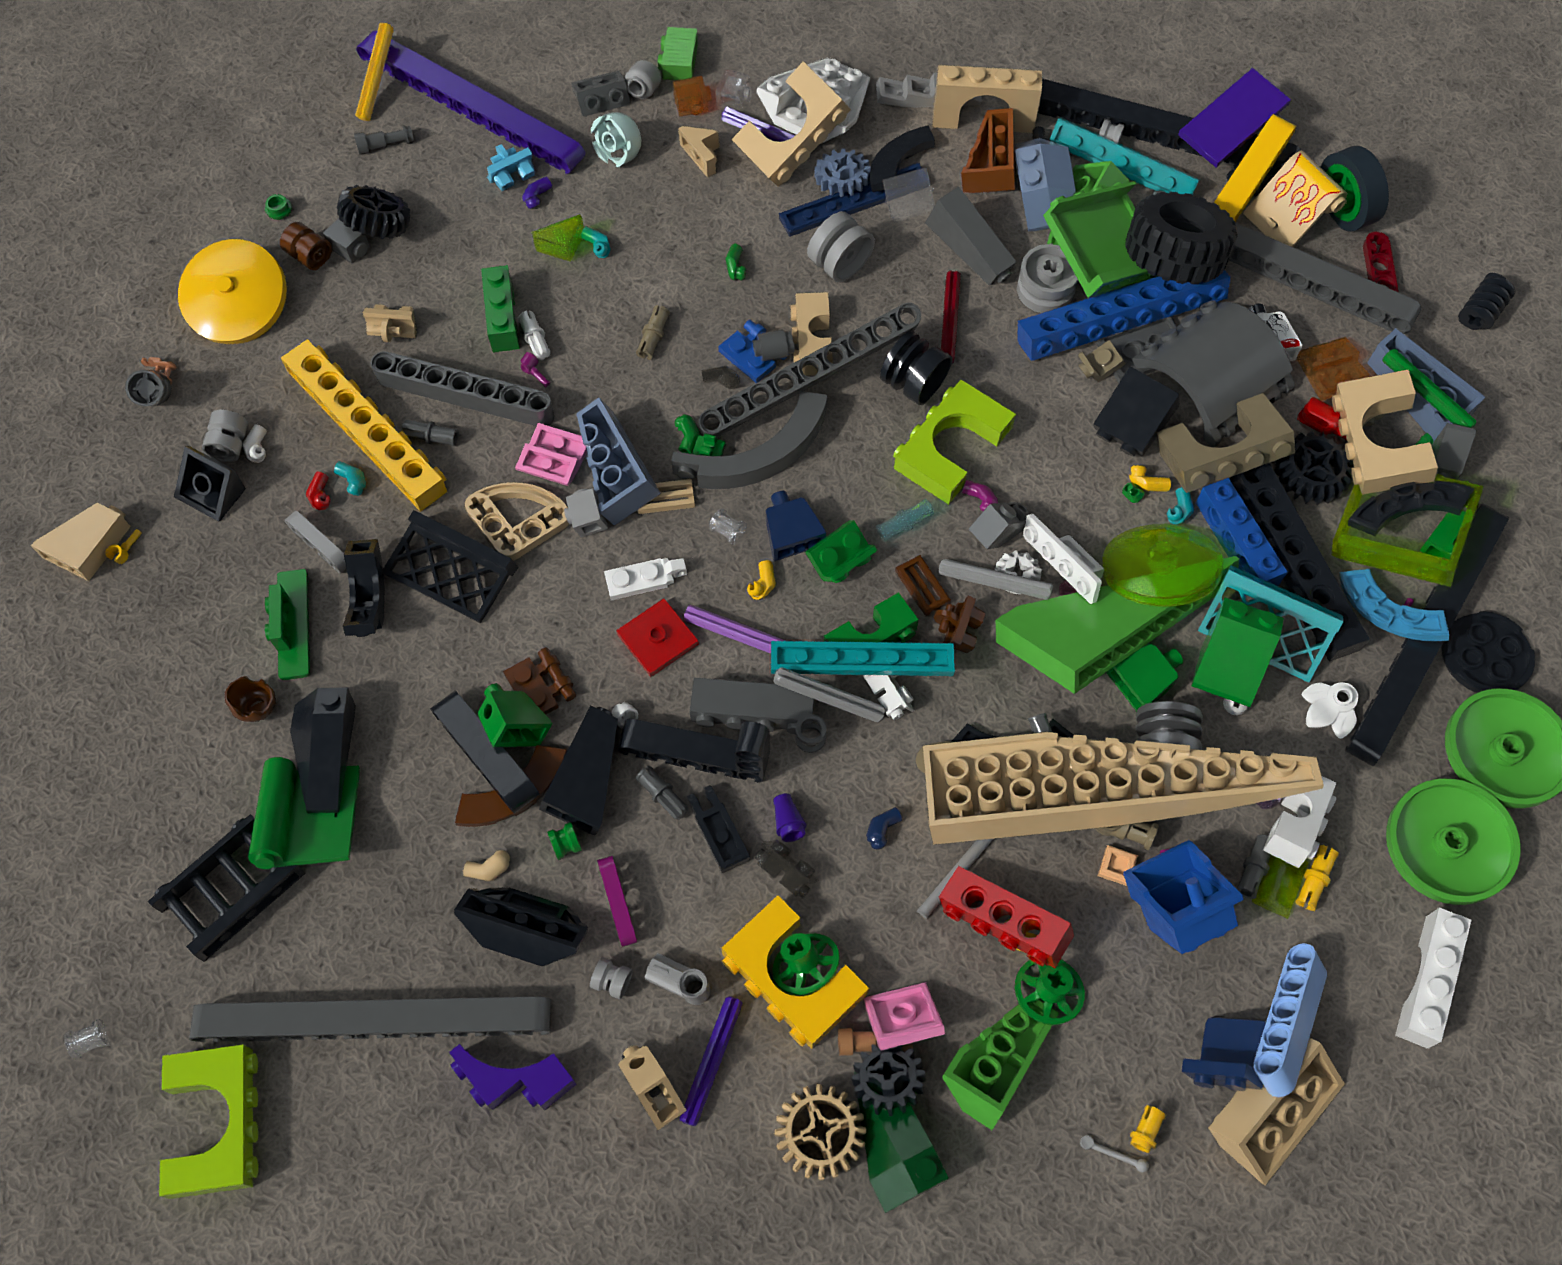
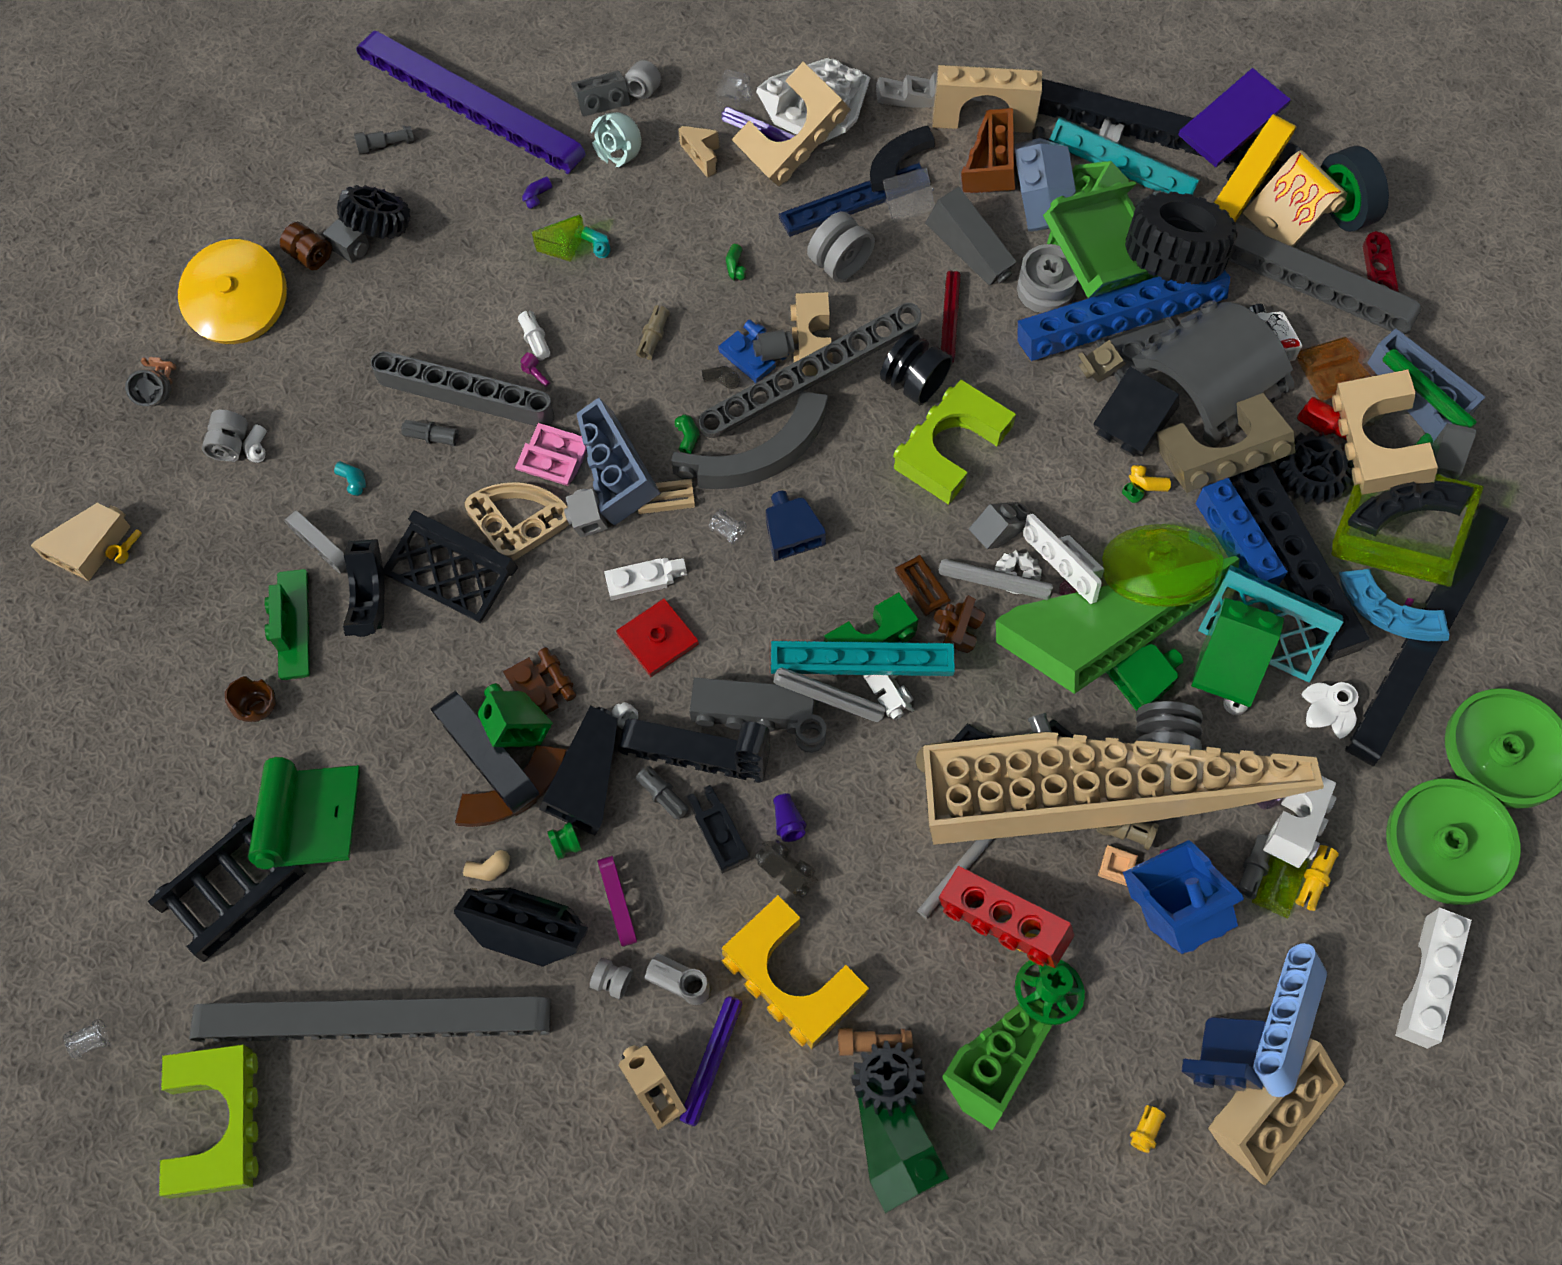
(207, 484): black slope -> none
(277, 207): green plate -> none
(316, 493): red arm -> none
(317, 377): yellow brick -> none
(321, 746): black wedge -> none
(374, 71): yellow axle -> none
(390, 323): tan hips -> none
(493, 1085): dark purple arch -> none
(499, 308): green arch -> none
(508, 162): medium azure hips -> none
(678, 54): bright green brick -> none
(691, 96): clear orange brick -> none
(708, 446): green tile -> none
(729, 628): medium lavender axle -> none
(765, 584): yellow arm -> none
(803, 959): green wheel -> none
(835, 1126): tan gear -> none
(840, 553): green bracket -> none
(842, 172): sand blue gear -> none
(878, 827): dark blue arm -> none
(903, 1016): bright pink plate -> none
(905, 520): clear light blue pin -> none
(980, 491): magenta arm -> none
(1087, 1143): light grey hinge -> none
(1183, 509): teal arm -> none
(1441, 539): green leg -> none
(1487, 302): black piece -> none
(1488, 652): black tile -> none

